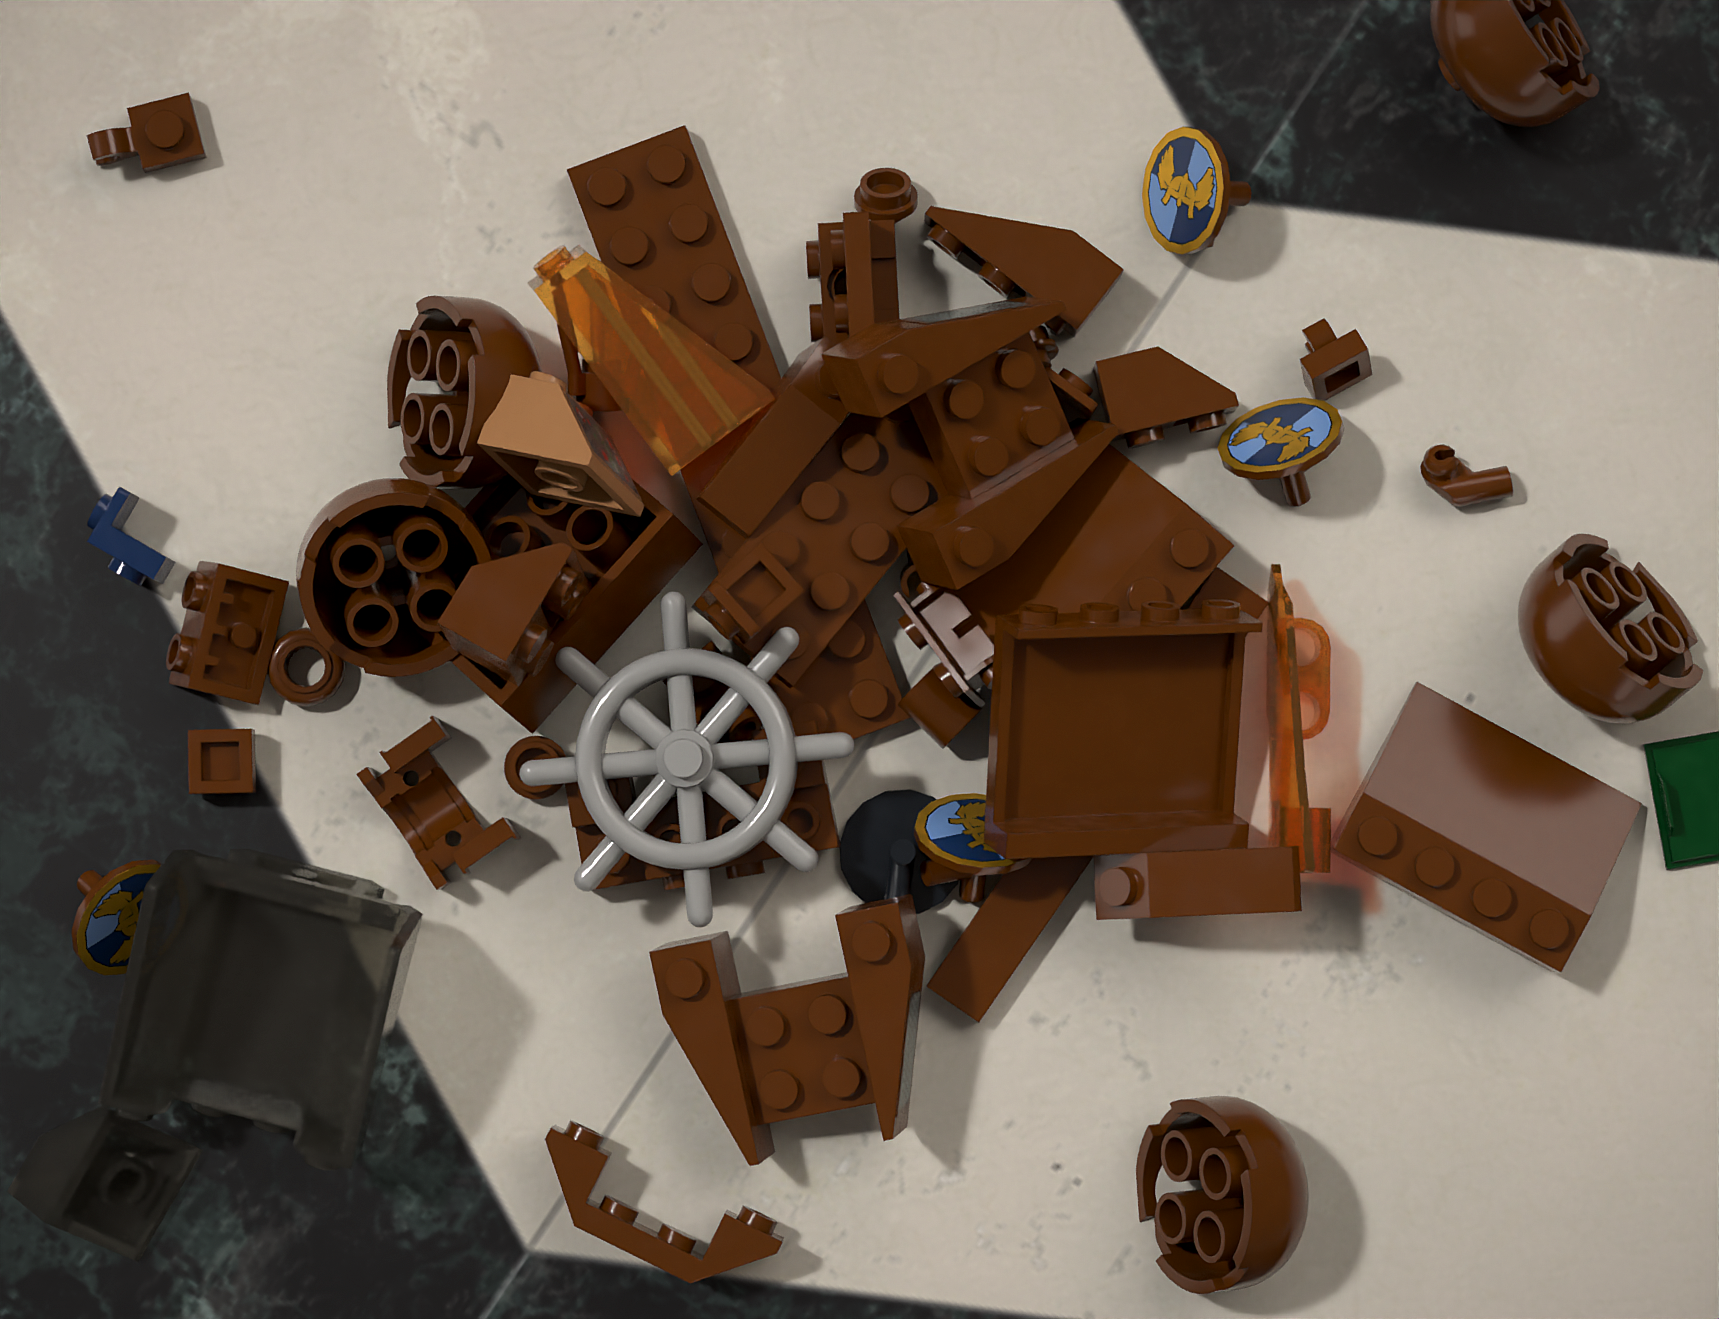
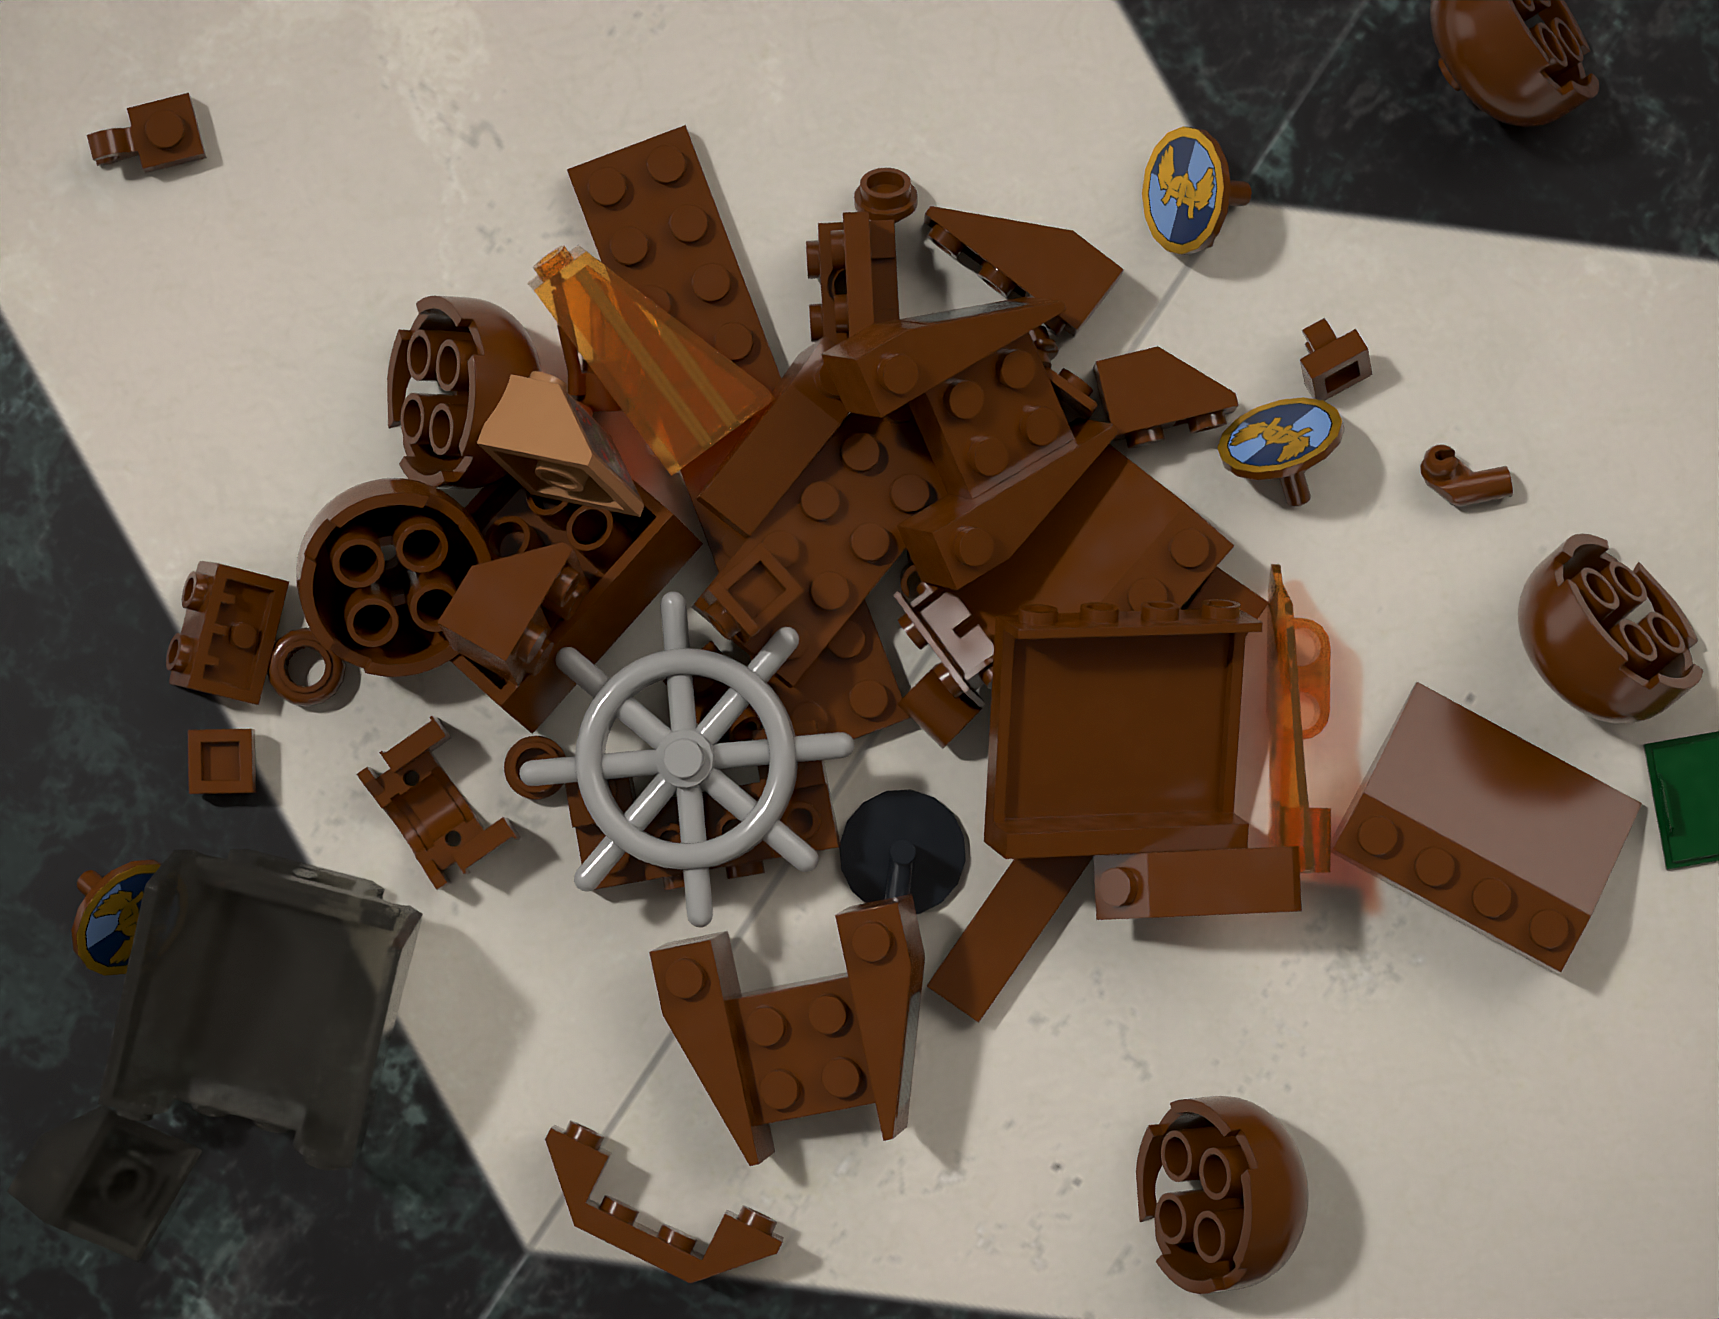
(130, 557): dark blue bracket -> none
(953, 837): shield -> none

